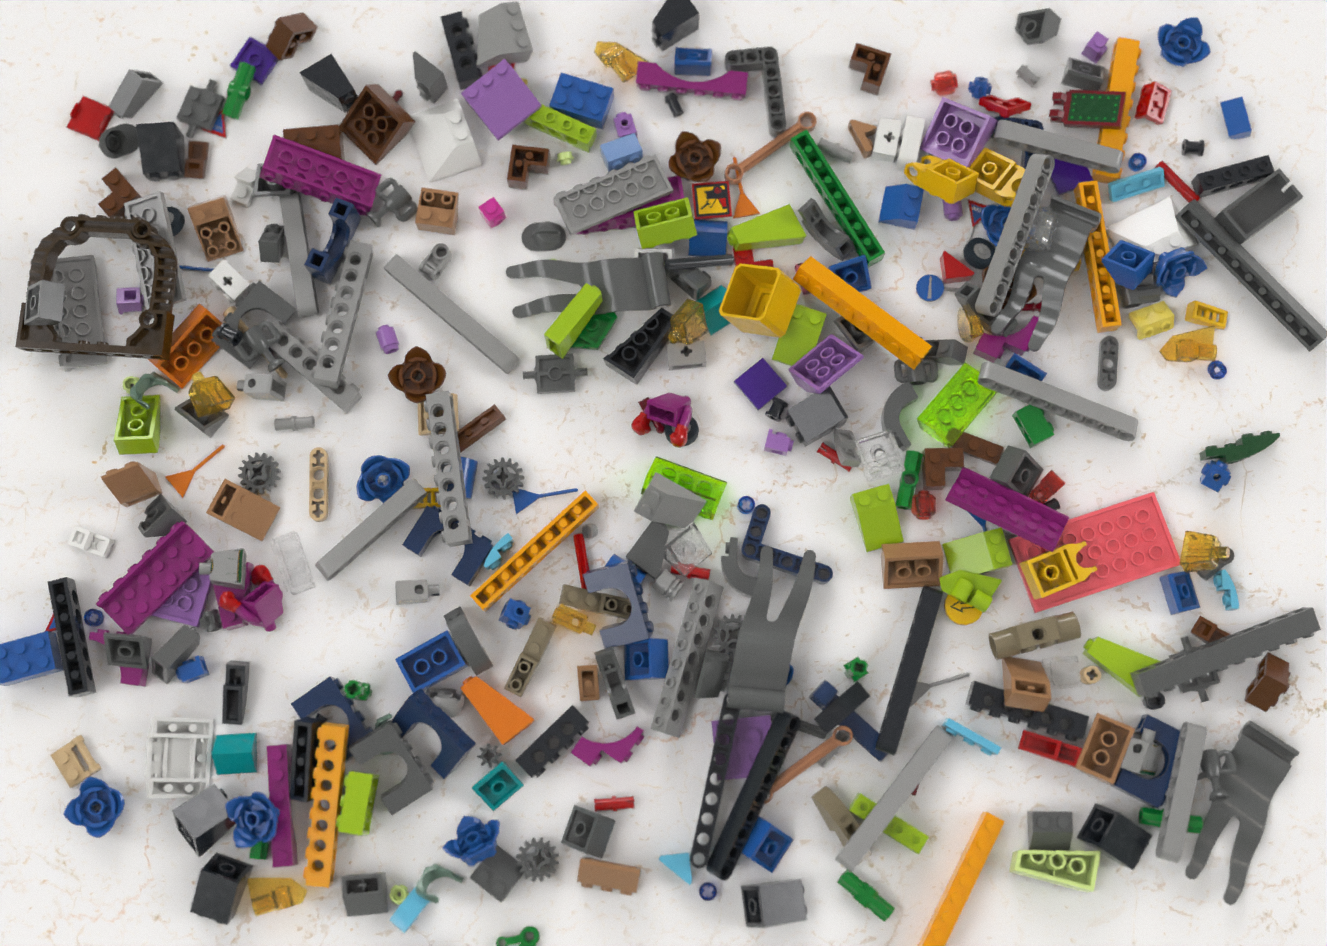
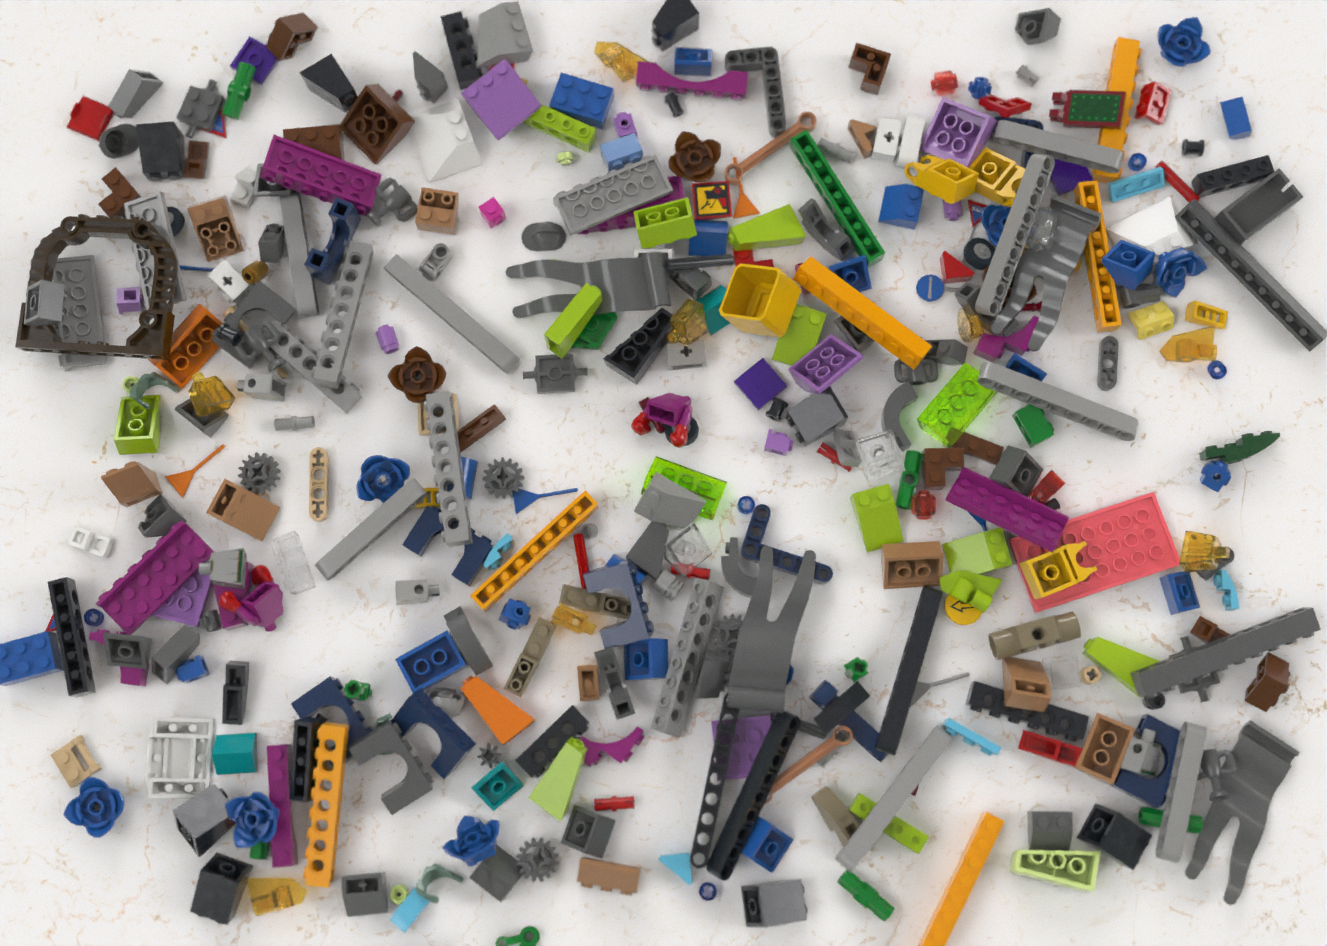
(255, 272): none -> pearl gold brick
(357, 803): lime brick -> none
(526, 160): reddish brown brick -> none
(560, 780): none -> lime slope
(1083, 75): dark grey slope -> none
(1095, 47): medium lavender brick -> none

